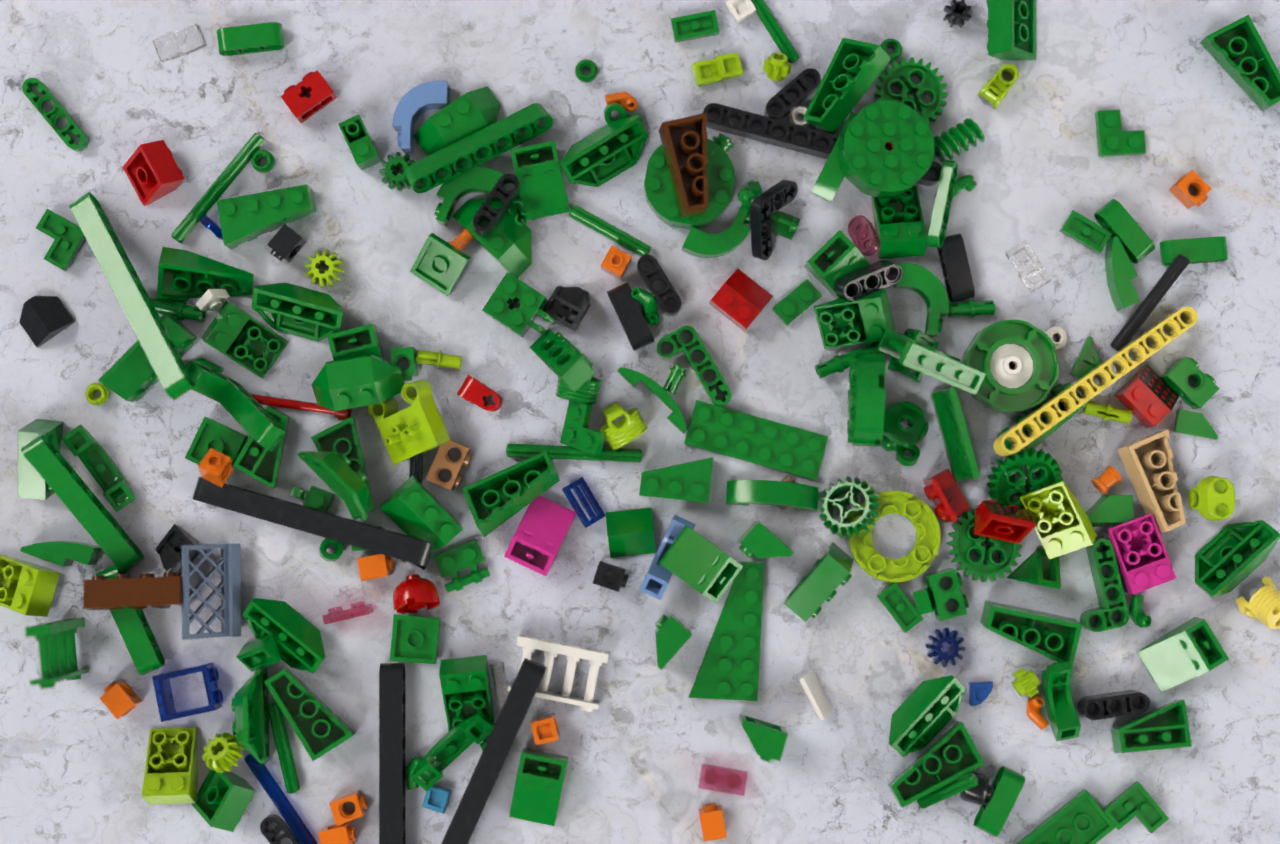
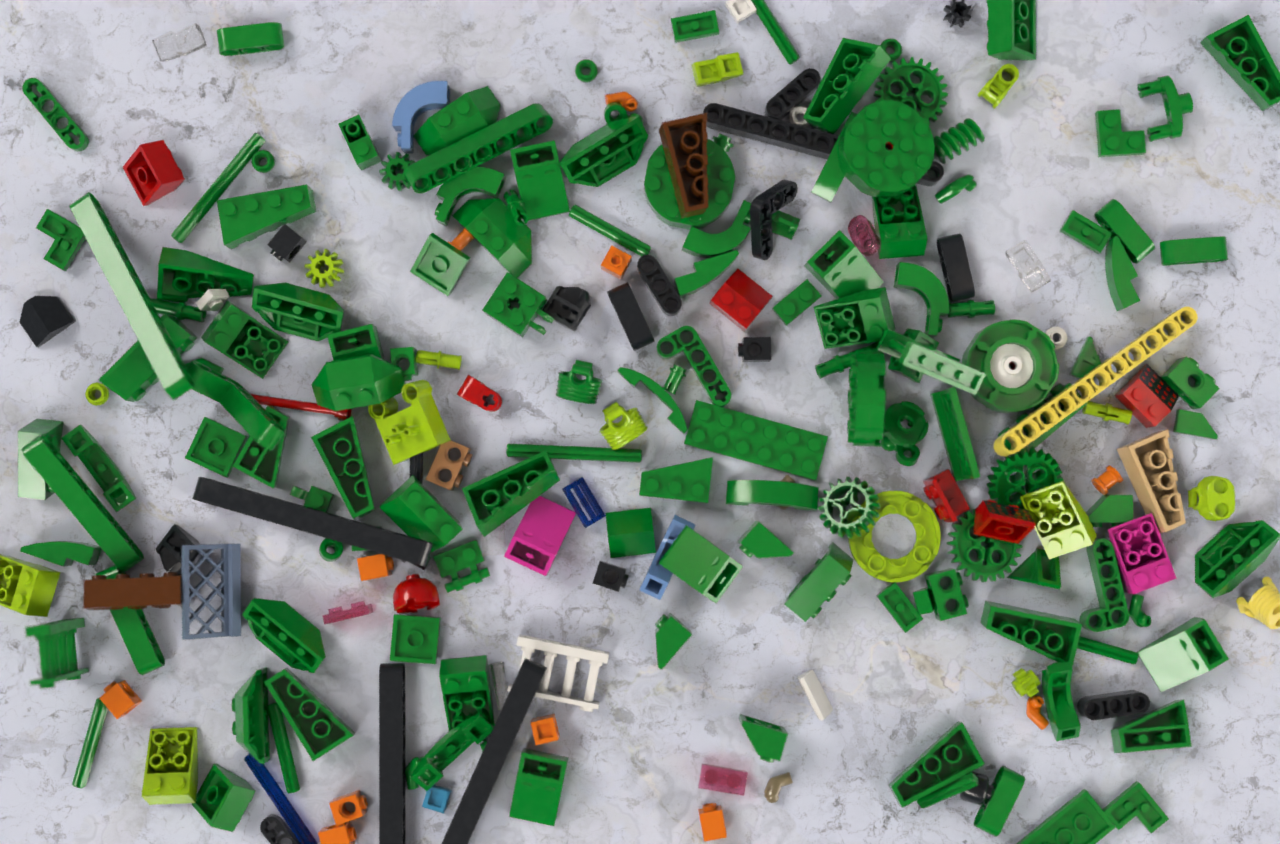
(90, 744): none -> green axle
(165, 697): clear blue window -> none
(210, 224): clear blue tile -> none
(216, 467): orange brick -> none
(222, 752): lime gear -> none
(259, 653): green slope -> none
(320, 97): red brick -> none
(340, 478): green wedge -> none
(498, 194): black beam -> none
(563, 359): green brick -> none
(576, 429): green plate -> none
(648, 304): green arm -> none
(705, 273): none -> green slope
(733, 652): green wing -> none
(747, 195): green piece -> none
(765, 349): none -> black brick
(774, 786): none -> dark tan arm
(777, 66): lime gear -> none
(858, 278): black beam -> none
(925, 714): green wedge -> none
(942, 204): beam -> none
(949, 638): clear blue gear -> none
(979, 692): blue tile -> none
(1107, 650): none -> green axle
(1150, 302): black axle -> none
(1174, 105): none -> green connector
(1181, 192): orange brick -> none

